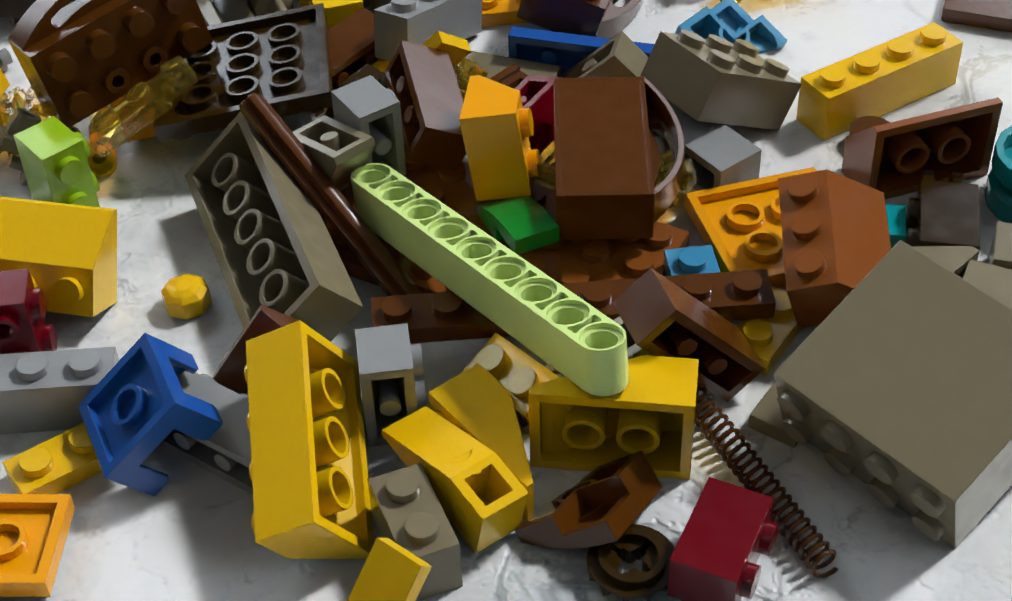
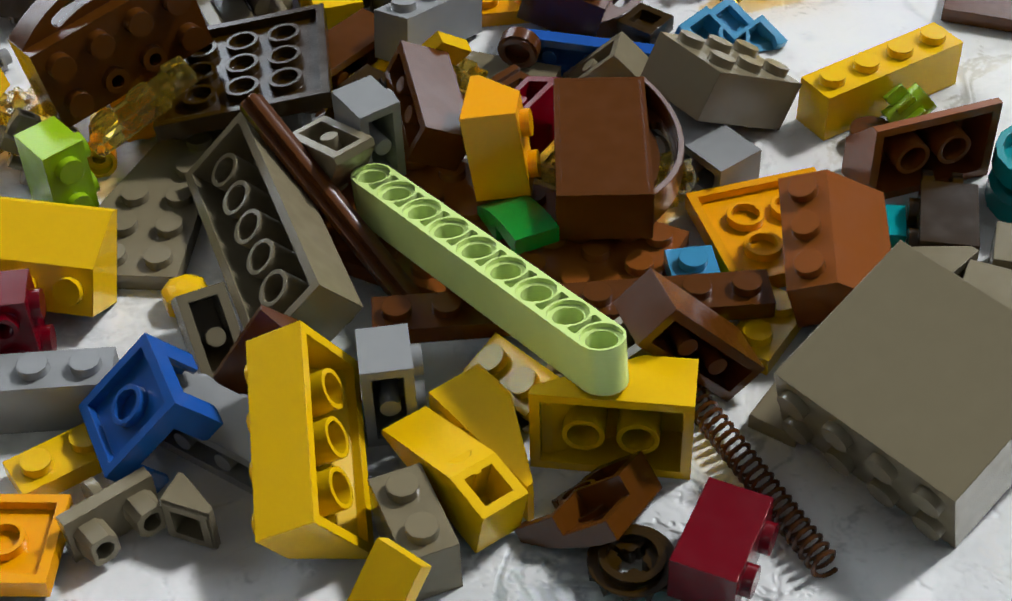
(108, 513): none -> dark tan hips
(157, 214): none -> dark tan wing
(189, 513): none -> dark tan slope
(207, 325): none -> dark tan slope
(519, 47): none -> reddish brown tile
(645, 23): none -> dark brown plate
(907, 103): none -> lime gear

